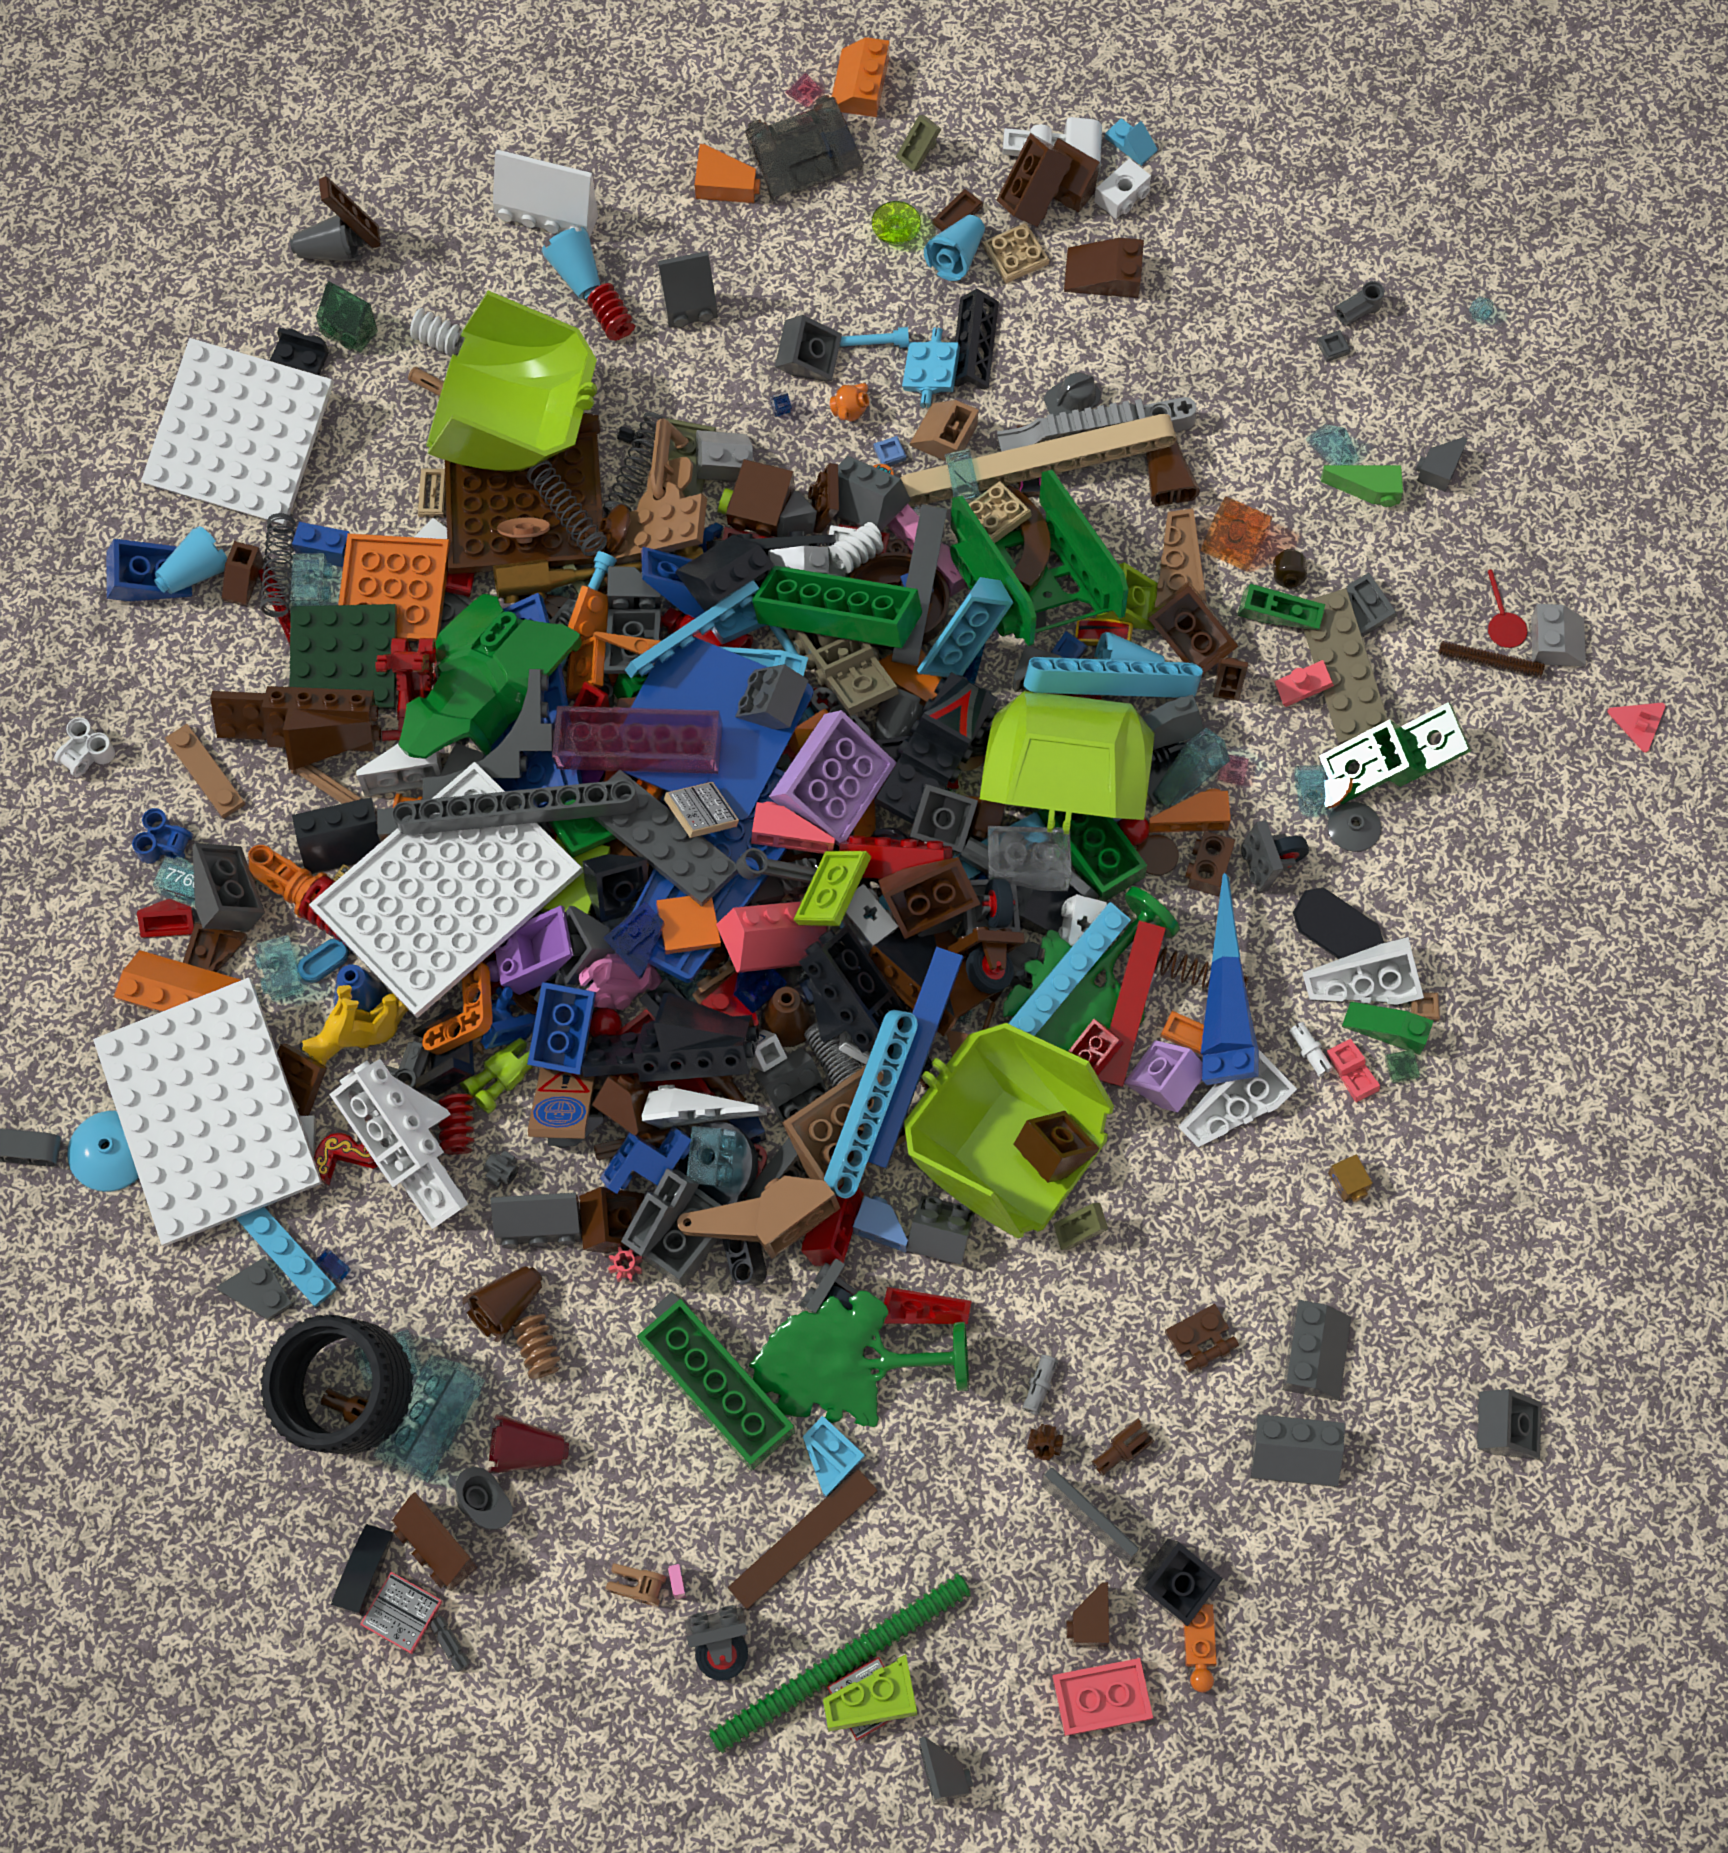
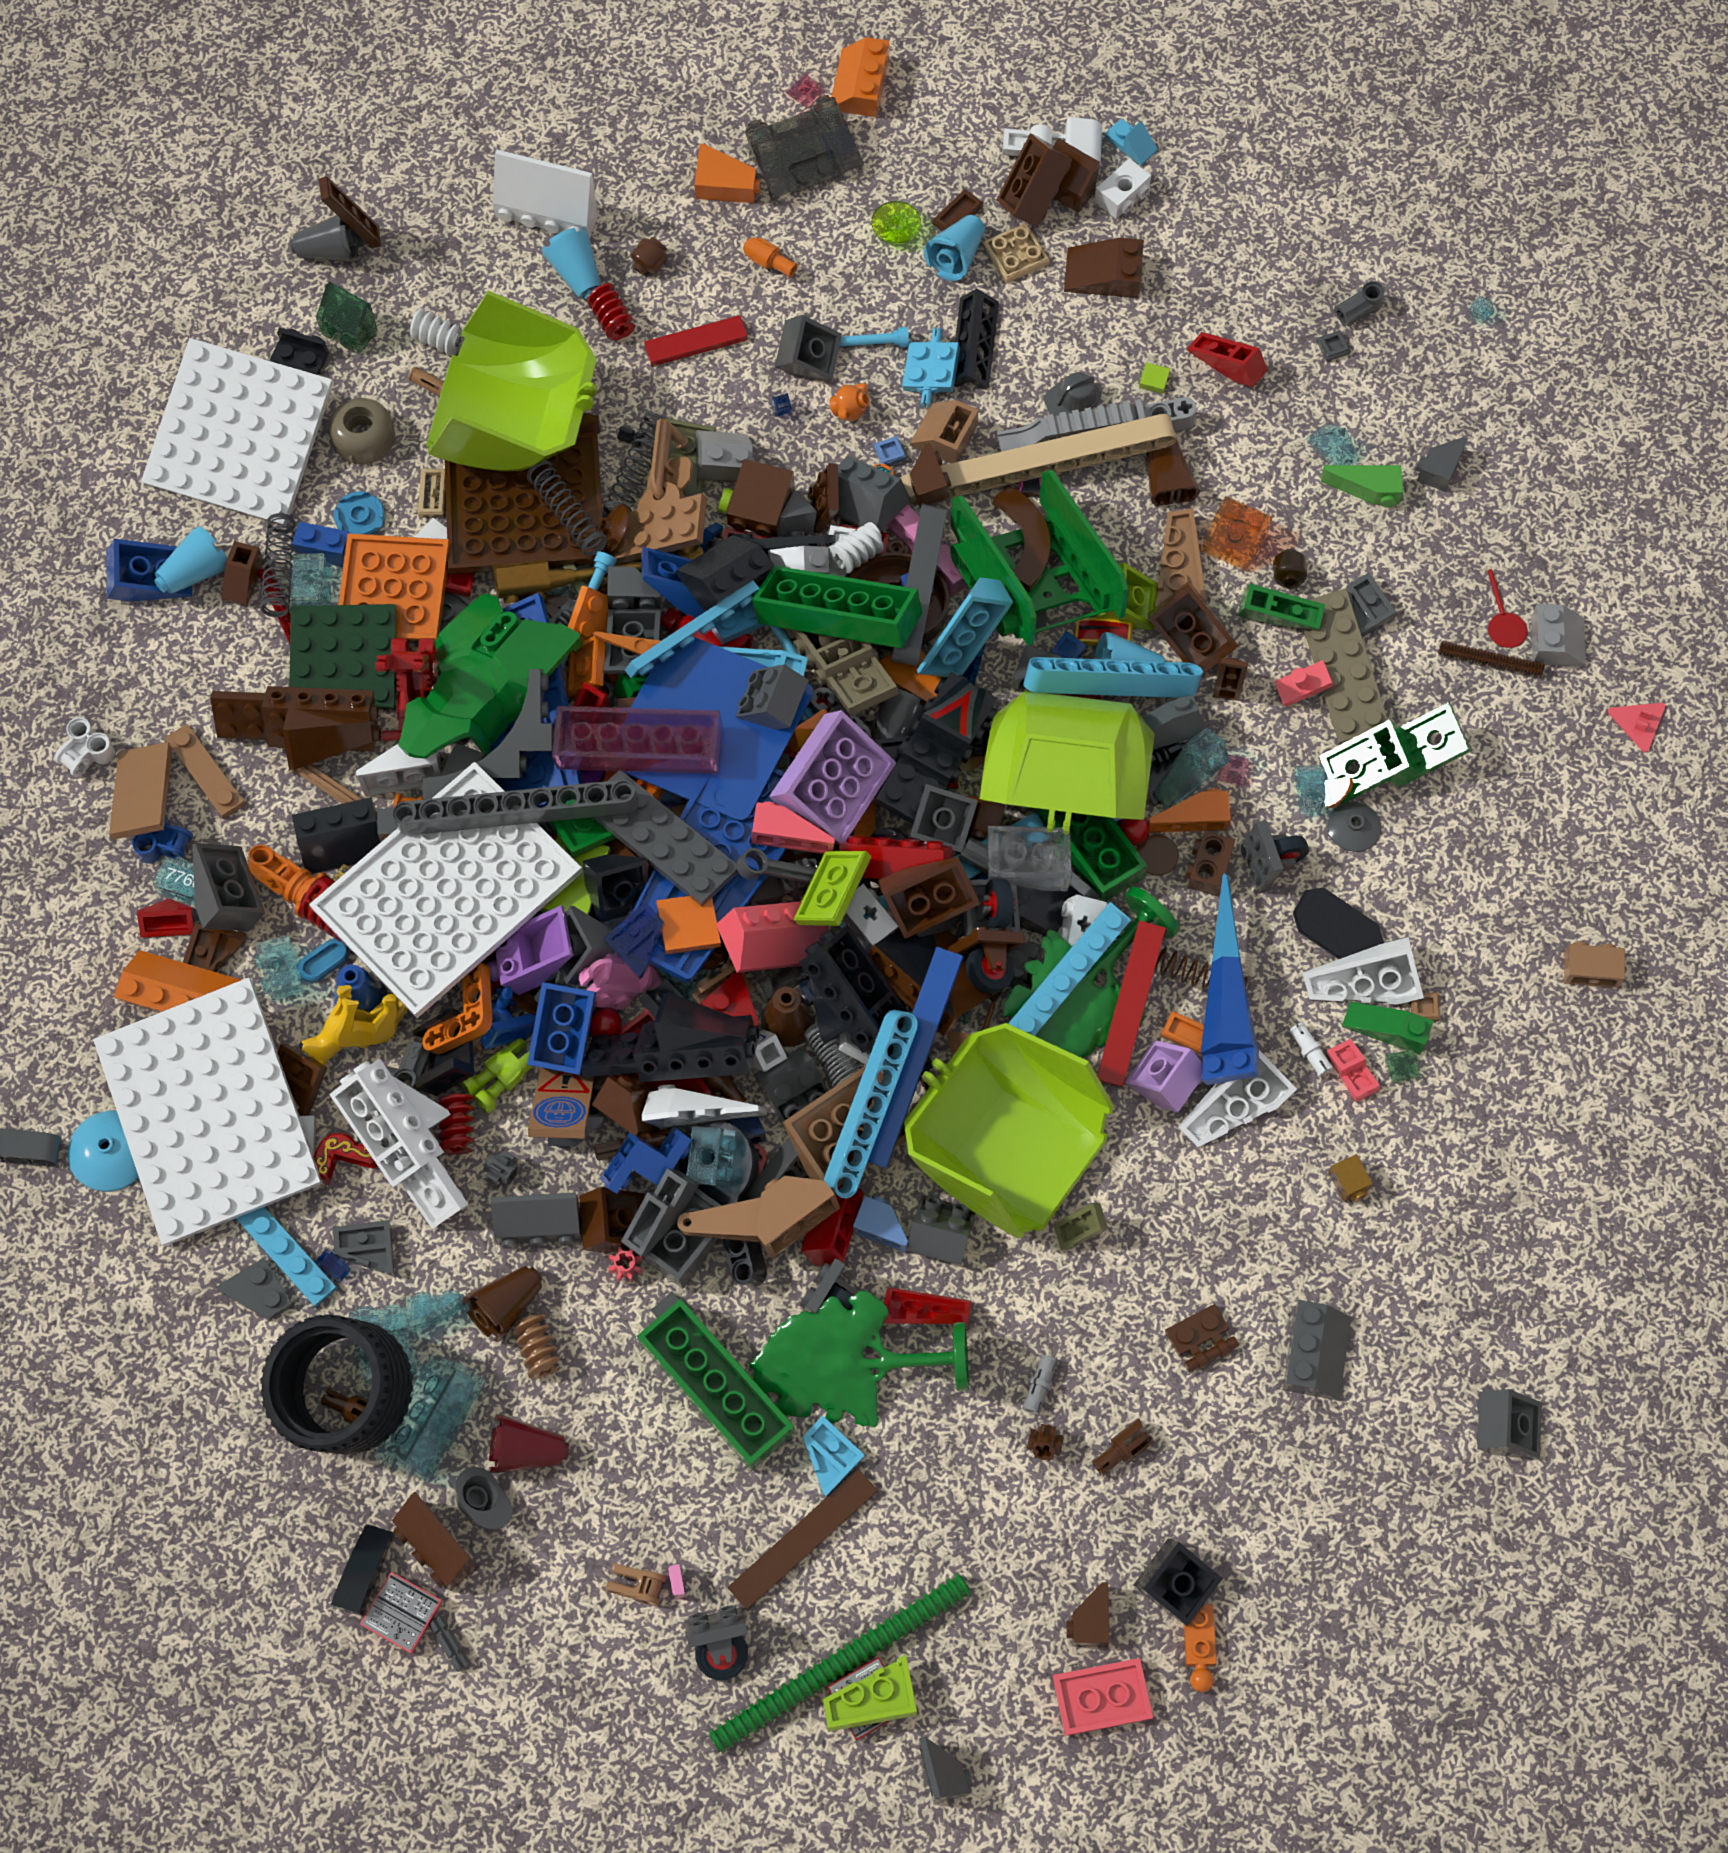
(140, 790): none -> medium nougat tile
(364, 446): none -> dark tan piece
(366, 1245): none -> dark grey wing
(367, 518): none -> dark azure tile
(420, 1312): none -> clear light blue slope
(523, 528): nougat dish -> none
(649, 256): none -> reddish brown head
(687, 289): dark grey slope -> none
(695, 340): none -> red tile
(701, 809): tile -> none
(757, 987): clear blue wing -> none
(768, 256): none -> orange arm
(918, 142): olive tile -> none
(927, 477): none -> reddish brown slope
(962, 474): clear light blue slope -> none
(999, 511): tan tile -> none
(1055, 1145): reddish brown slope -> none
(1089, 1516): dark grey tile -> none
(1097, 1045): red piece -> none
(1154, 378): none -> lime tile
(1231, 358): none -> red slope
(1297, 1450): dark grey slope -> none
(1594, 965): none -> medium nougat brick

